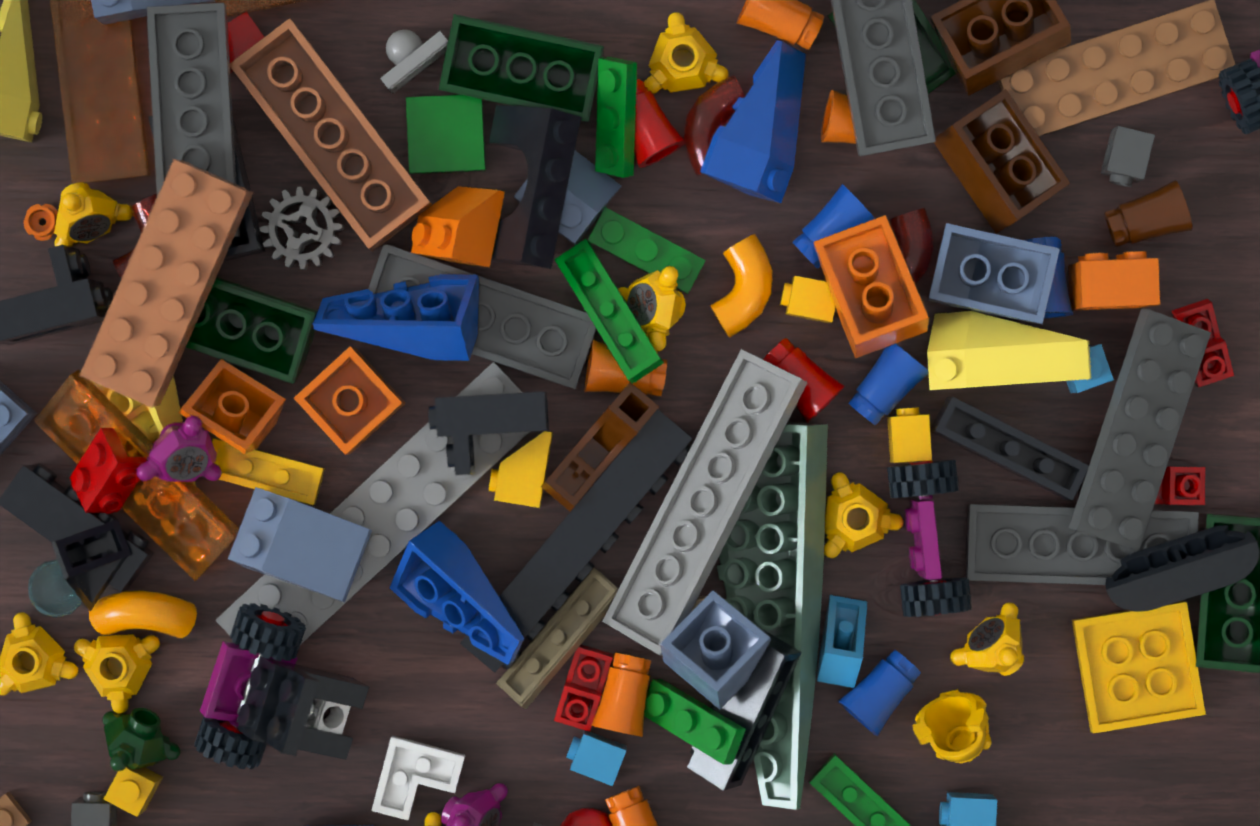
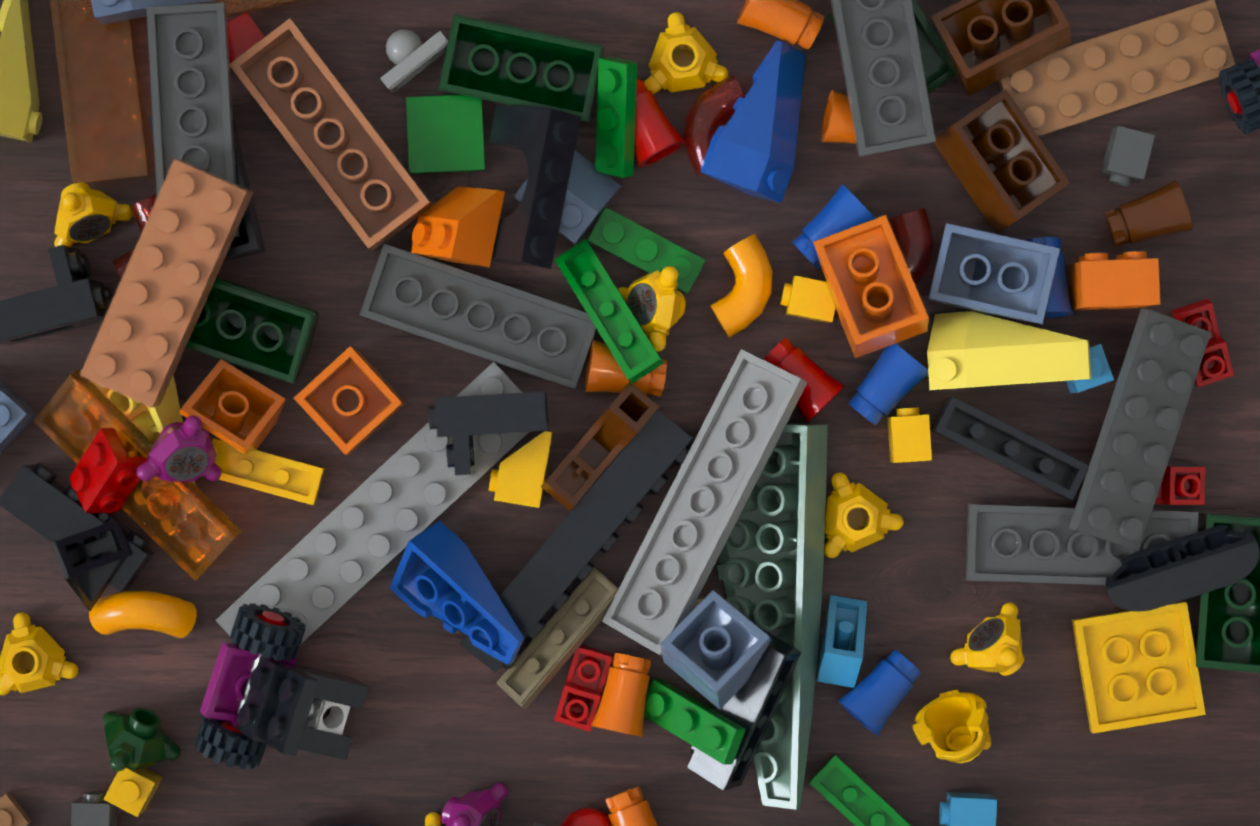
(33, 217): orange plate -> none
(51, 592): clear light blue hair -> none
(117, 665): yellow rock -> none
(299, 544): sand blue slope -> none
(307, 211): light grey gear -> none
(414, 764): white plate -> none
(421, 320): blue wedge -> none
(596, 757): dark azure brick -> none
(937, 594): black plate -> none

